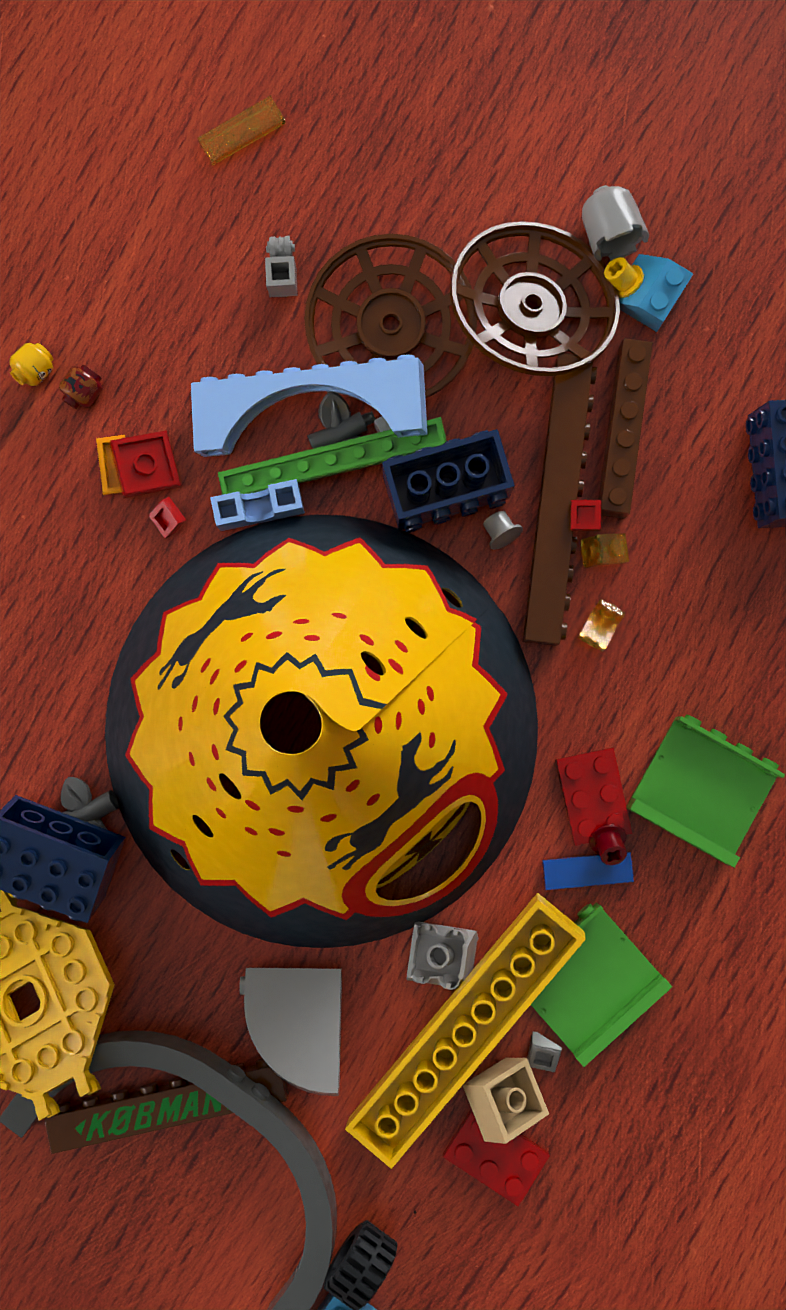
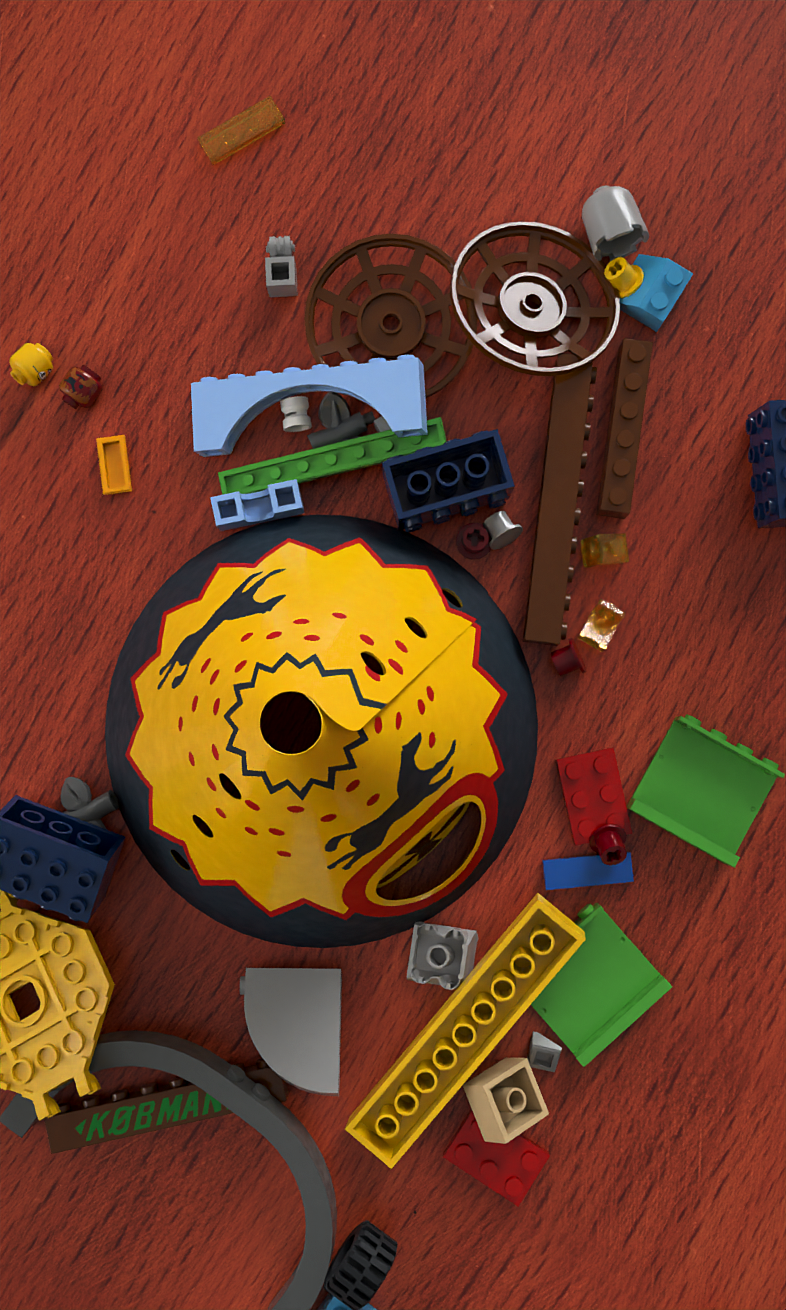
(144, 464): red plate -> none
(167, 517): red plate -> none
(295, 414): none -> white wheel
(473, 541): none -> dark red piece
(568, 659): none -> dark red piece
(586, 515): red tile -> none

